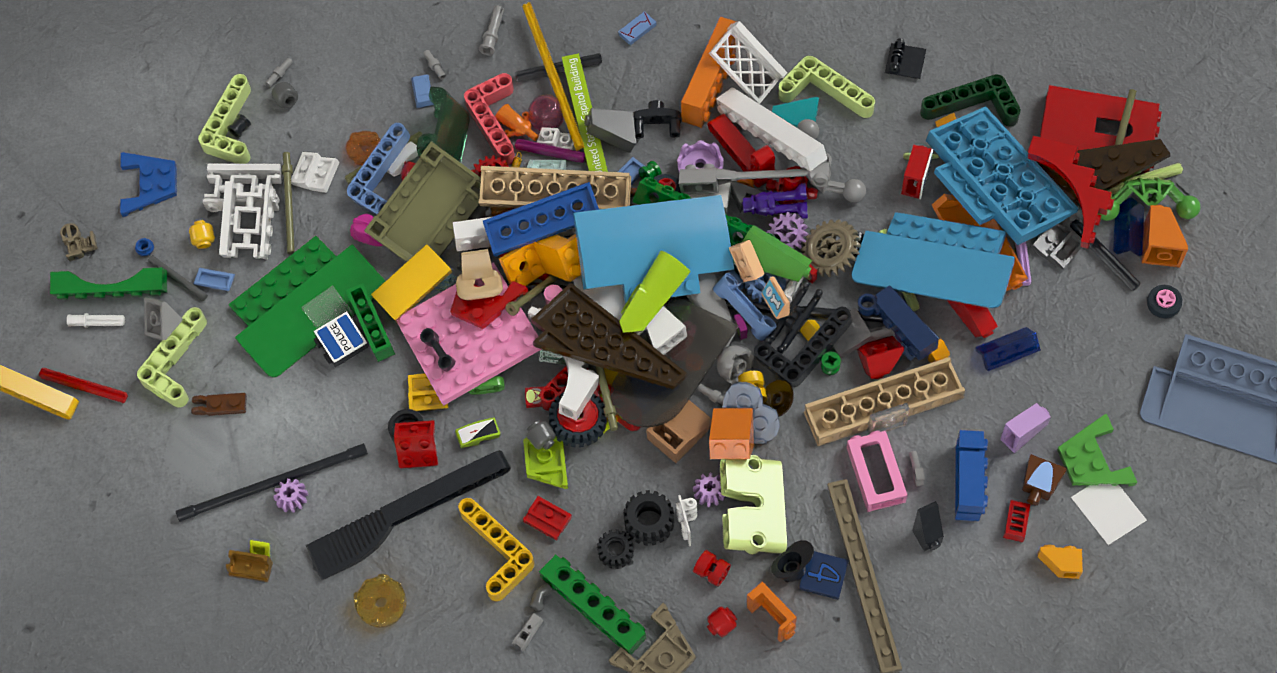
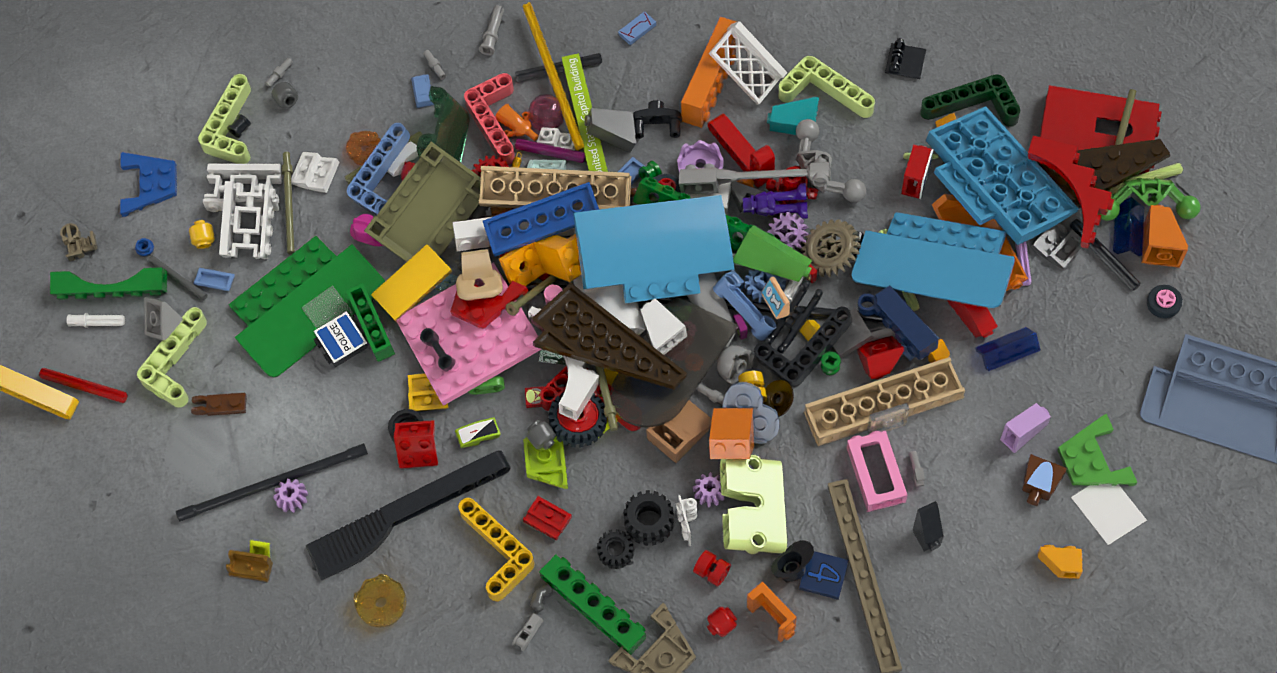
(653, 292): lime panel -> none
(746, 261): light nougat slope -> none
(771, 129): white brick -> none
(970, 475): blue piece -> none
(1013, 534): red slope -> none

